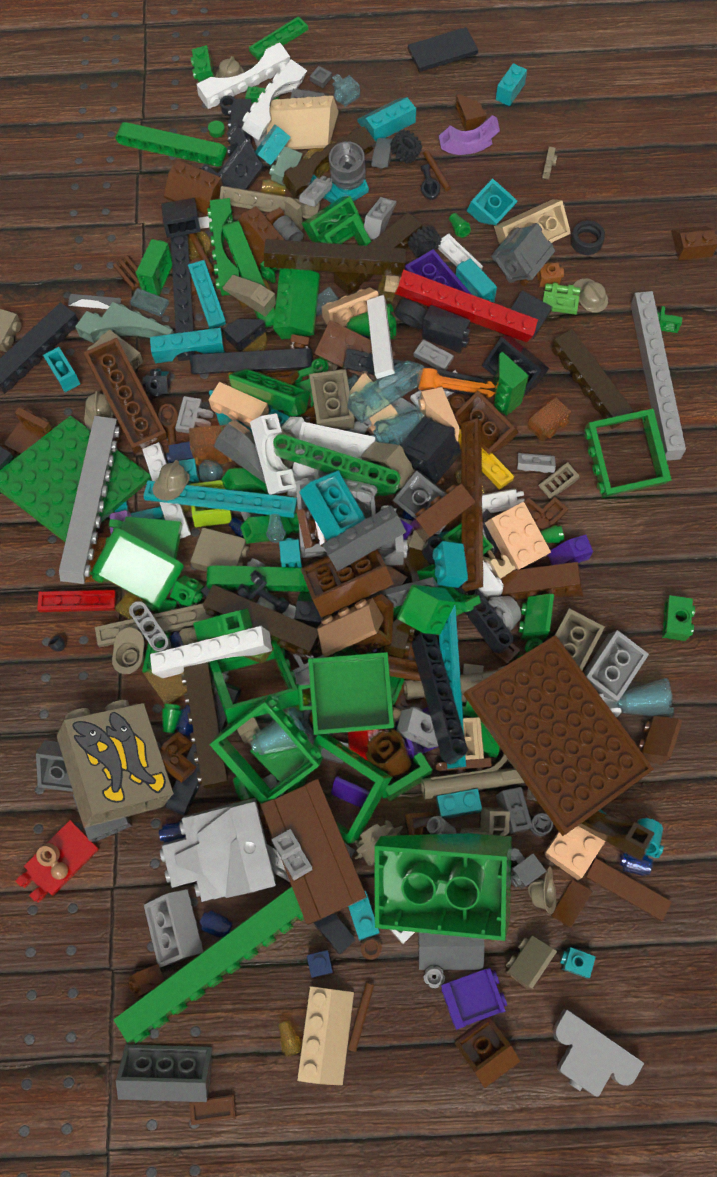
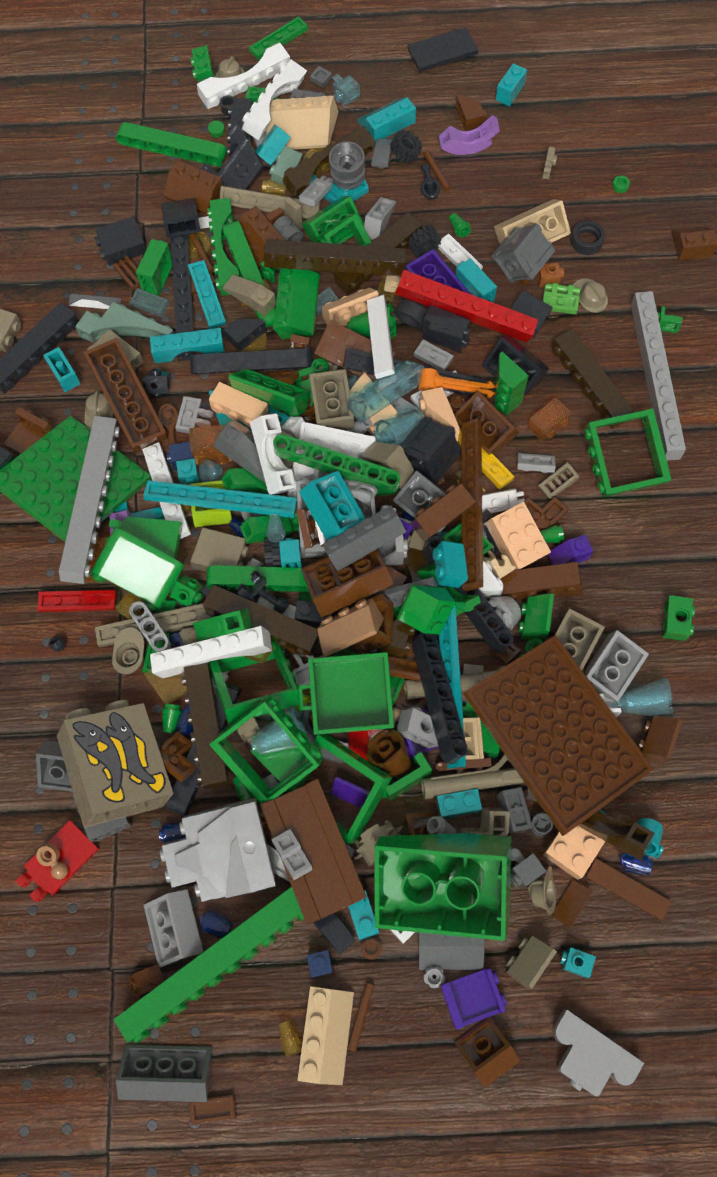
(120, 240): none -> black brick
(171, 481): dark tan piece -> none
(272, 553): none -> black tyre
(491, 204): teal slope -> none
(620, 184): none -> green tile

